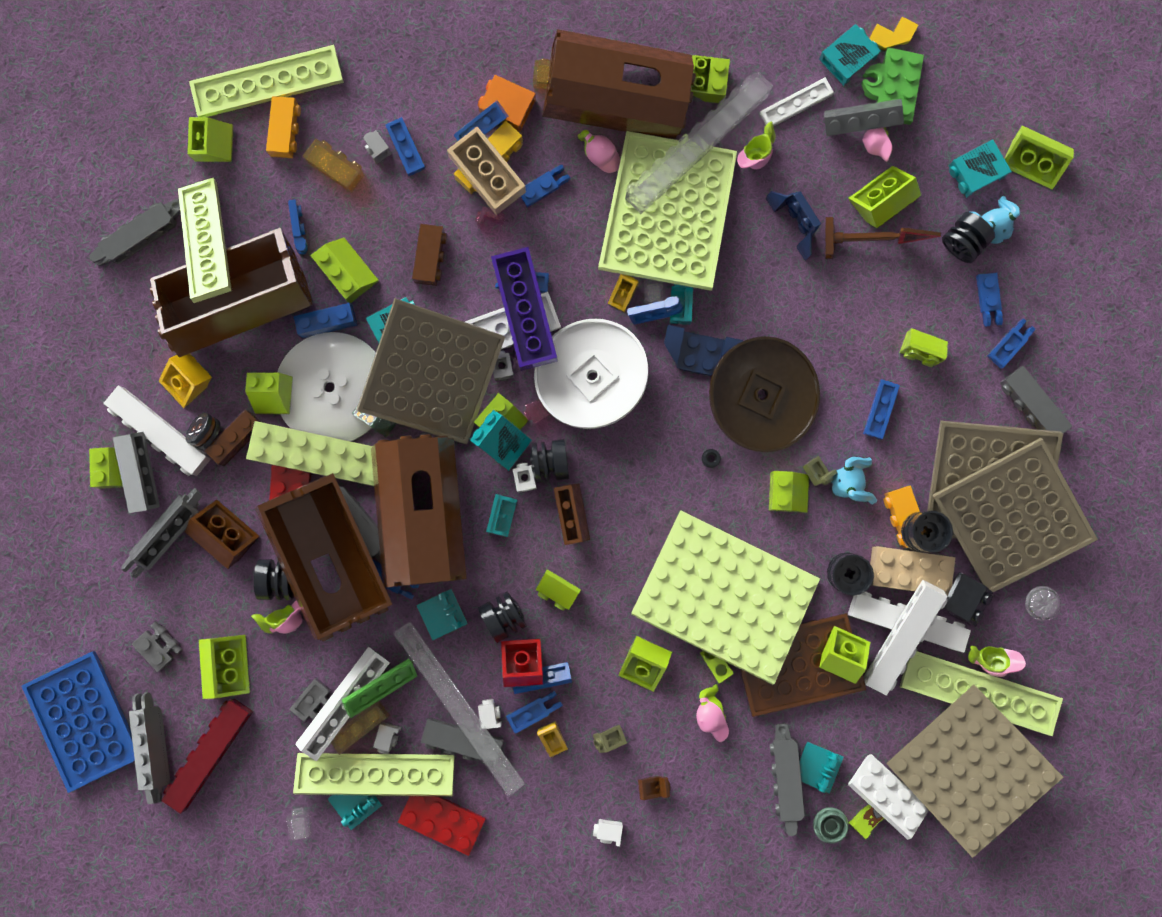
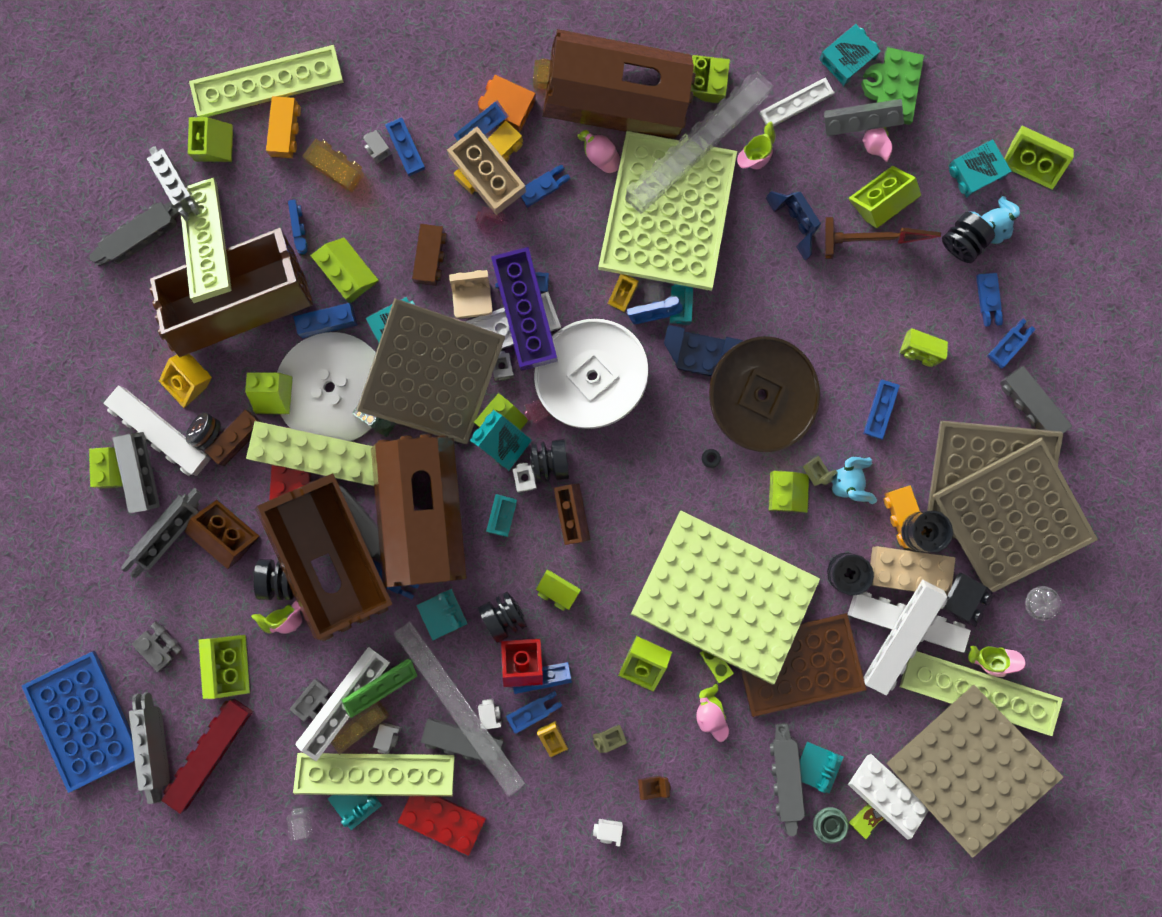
(173, 183): none -> hinge
(471, 294): none -> tan bracket
(845, 655): lime slope -> none
(900, 36): yellow tile -> none

